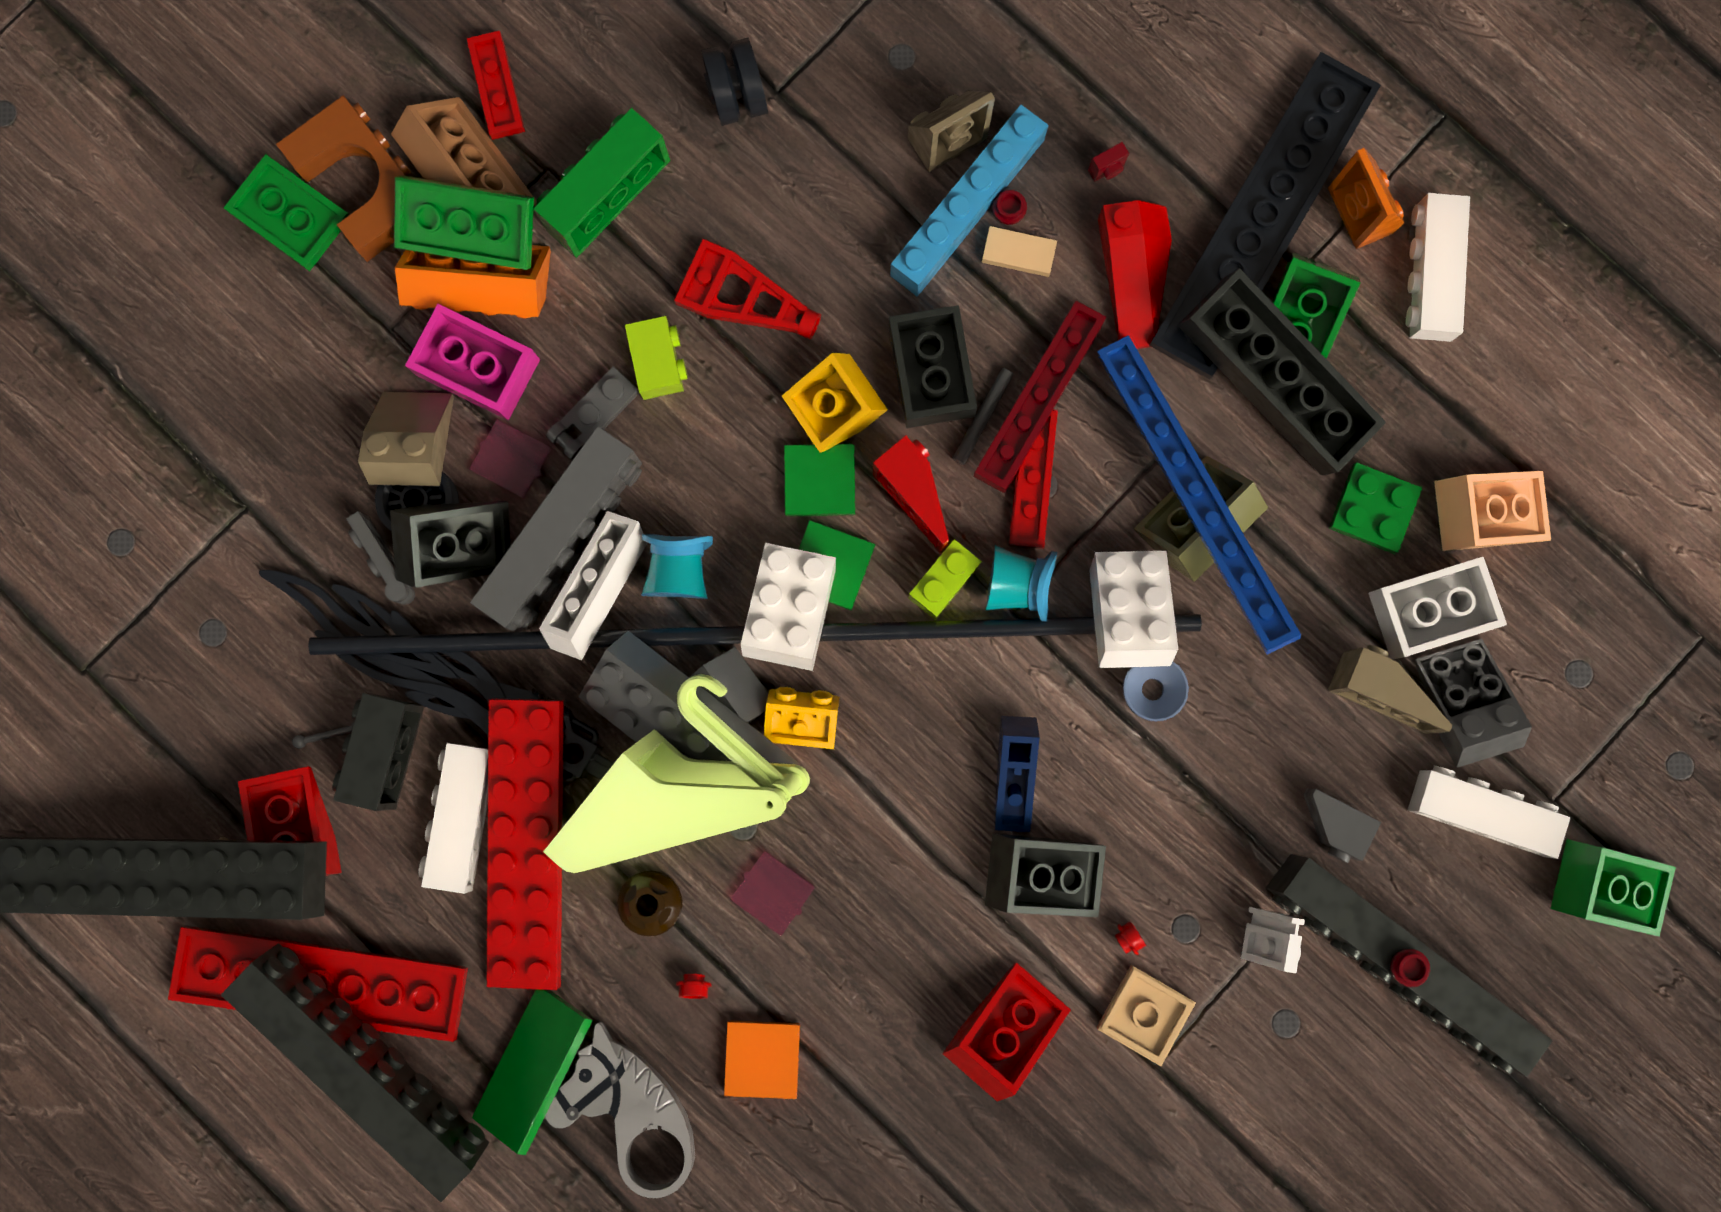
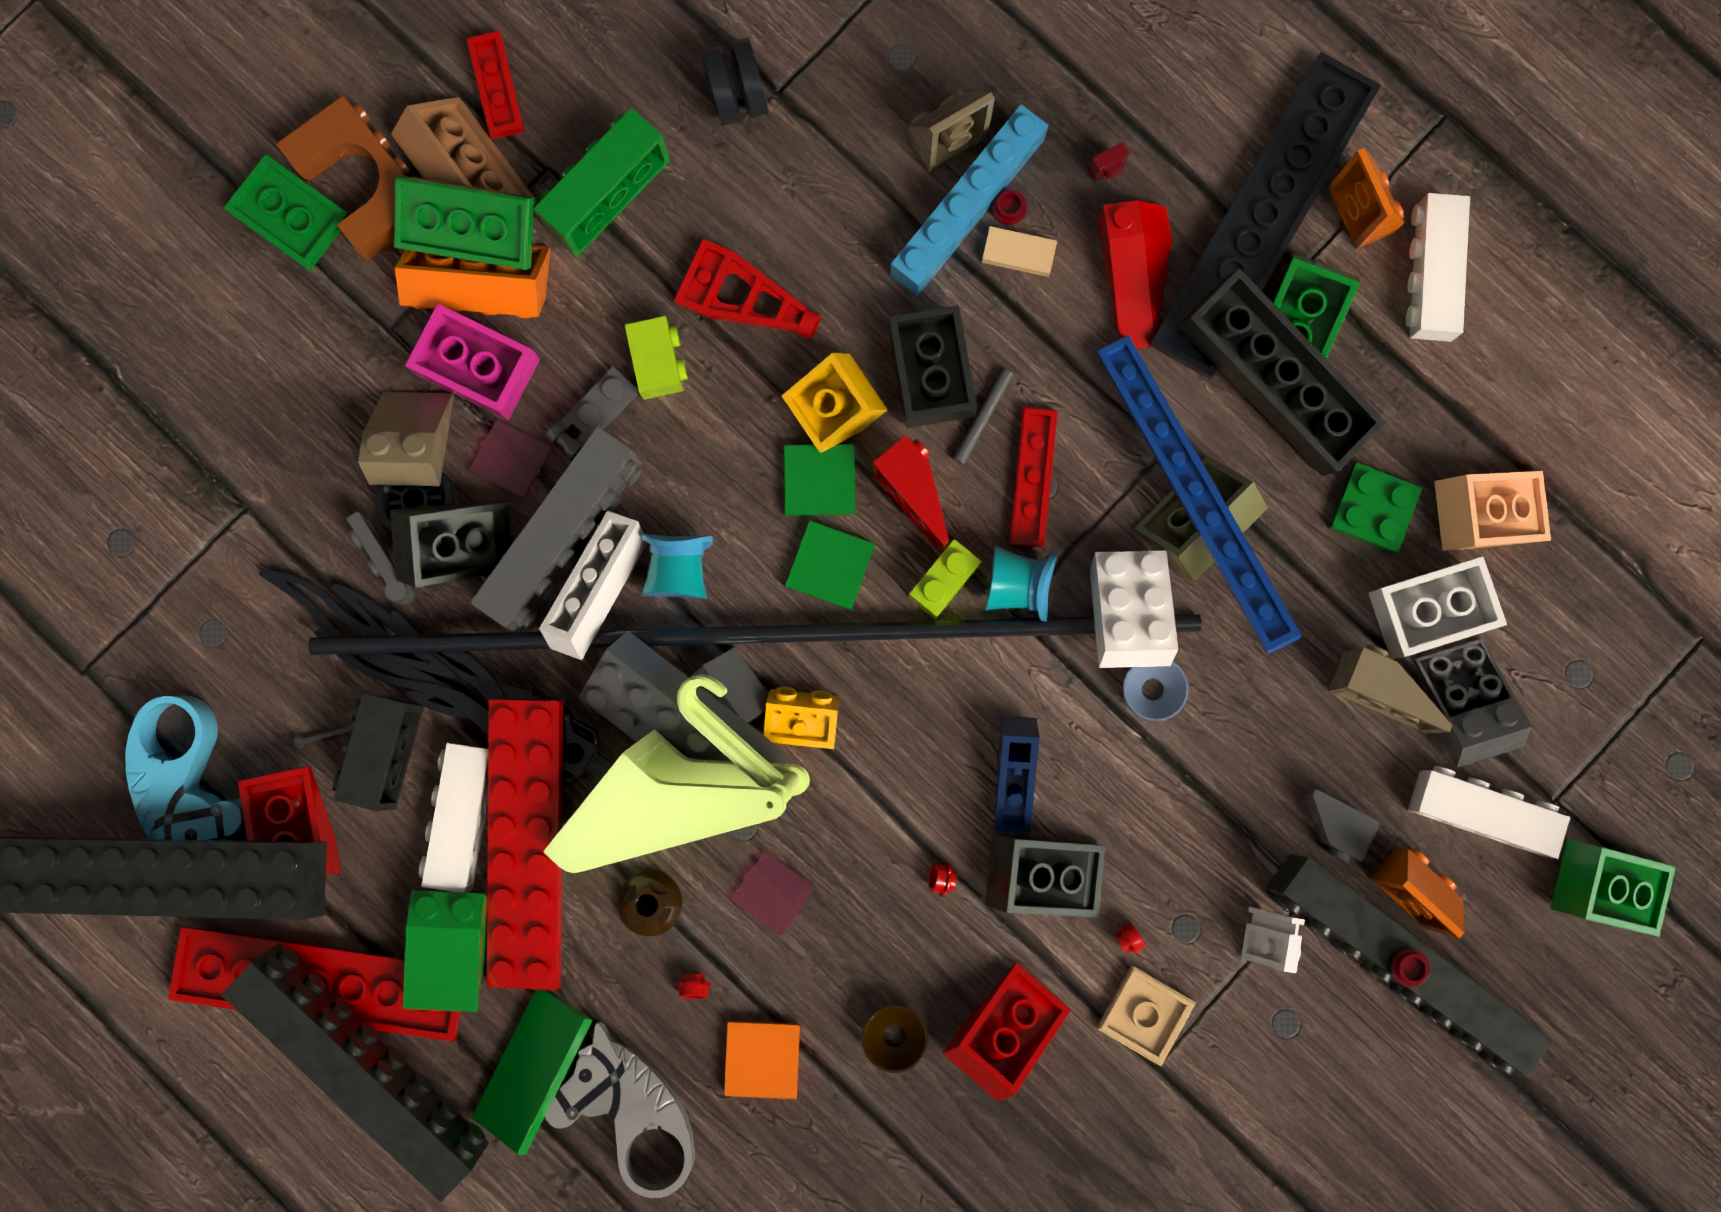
(168, 790): none -> medium azure animal
(444, 951): none -> green slope
(788, 606): white brick -> none
(900, 1057): none -> dark brown piece
(942, 878): none -> red plate
(1039, 397): dark red plate -> none
(1421, 892): none -> orange slope

